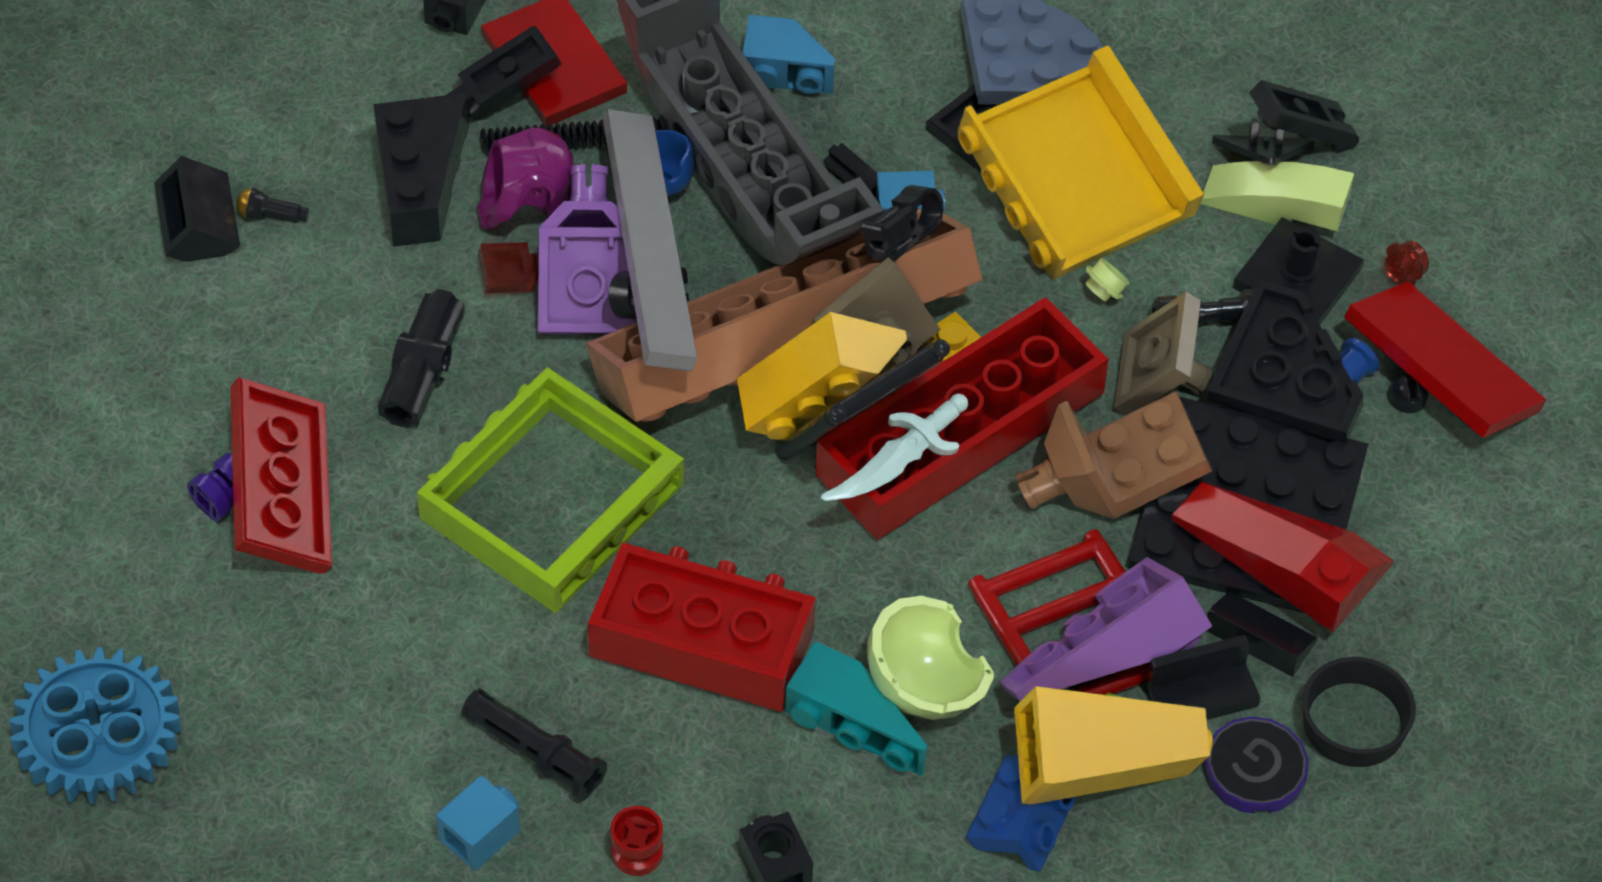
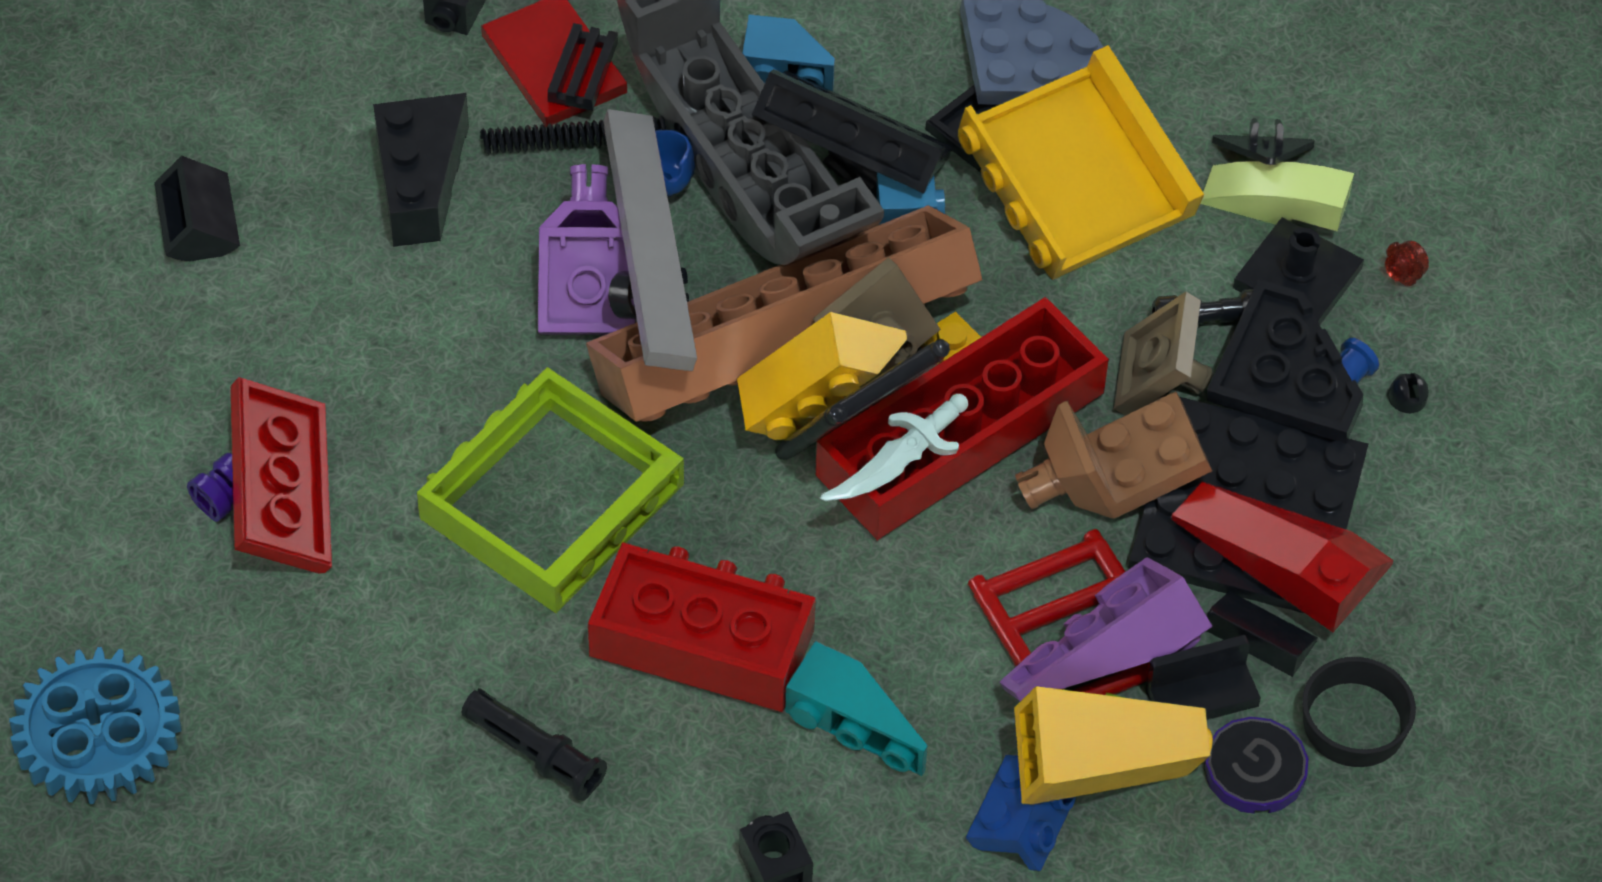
(254, 204): black piece -> none
(421, 358): black piece -> none
(479, 822): dark azure brick -> none
(506, 71): black hinge -> none
(508, 267): clear red plate -> none
(524, 171): magenta helmet -> none
(590, 40): none -> black tile
(644, 832): red wheel -> none
(851, 129): none -> black fence
(898, 227): black piece -> none
(921, 660): yellowish green cylinder -> none
(1106, 280): yellowish green plate -> none
(1303, 115): black plate -> none
(1445, 359): red tile -> none

